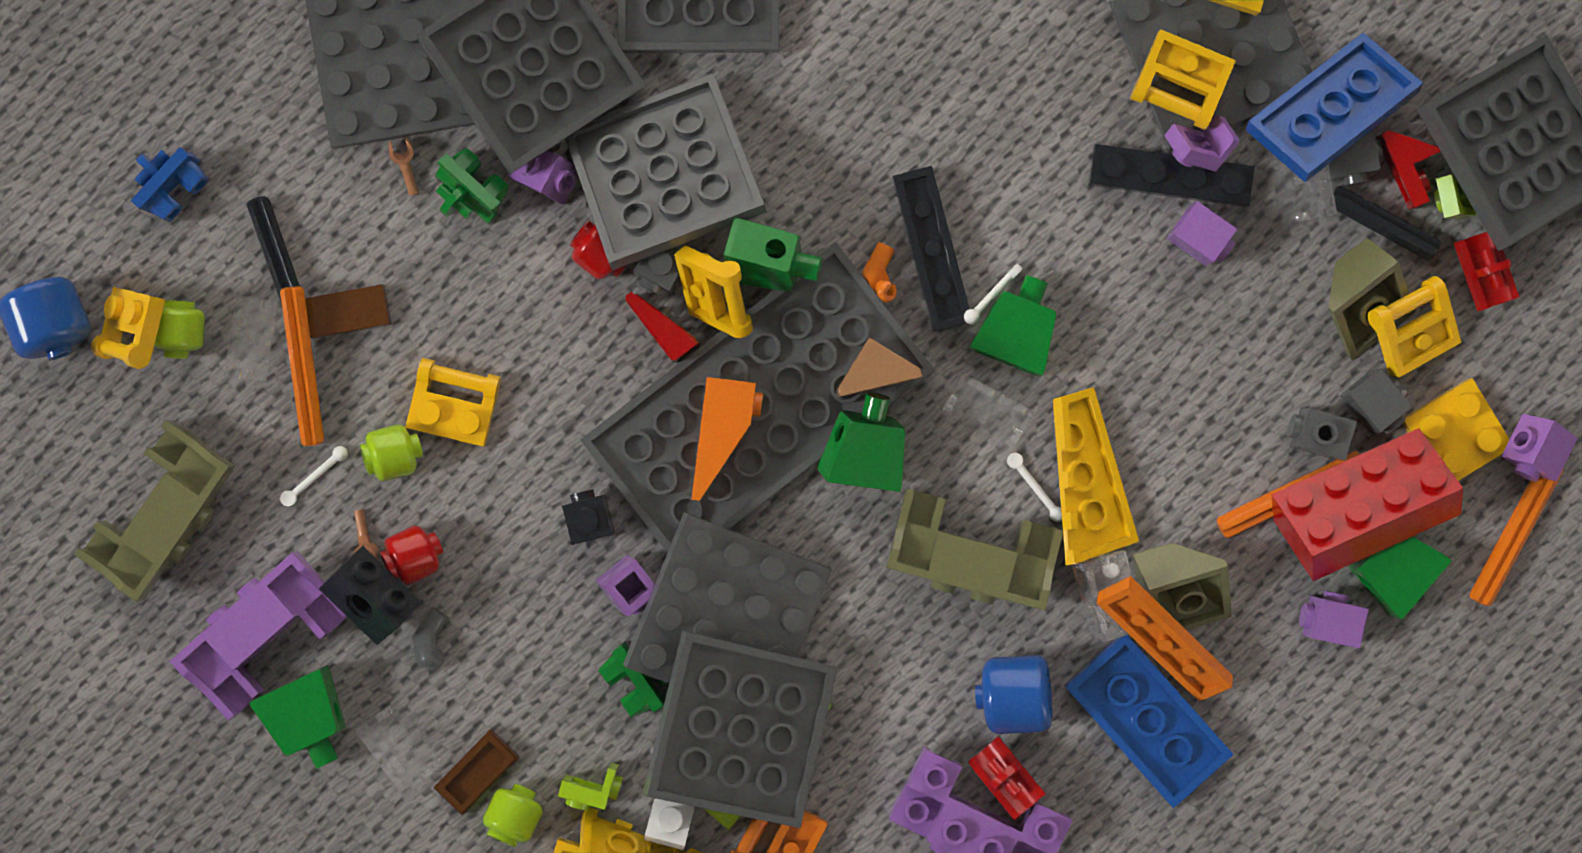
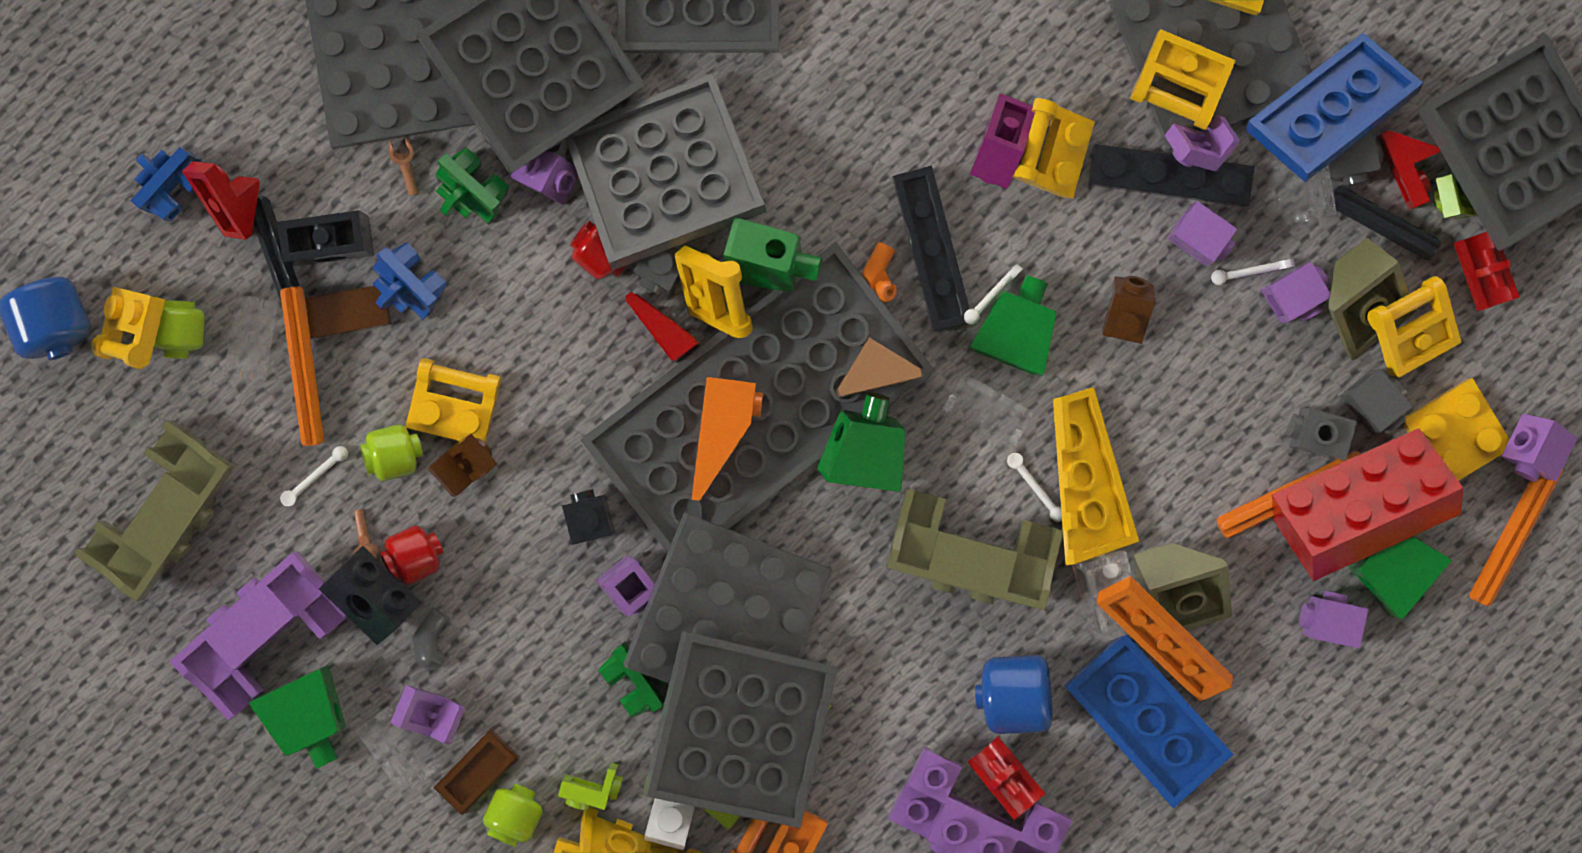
(228, 203): none -> red slope
(325, 238): none -> black brick
(401, 286): none -> blue hips
(428, 714): none -> medium lavender bracket
(463, 464): none -> reddish brown bracket
(1003, 141): none -> magenta slope
(1062, 151): none -> yellow plate
(1129, 309): none -> reddish brown bracket
(1219, 276): none -> white hinge
(1298, 293): none -> medium lavender brick

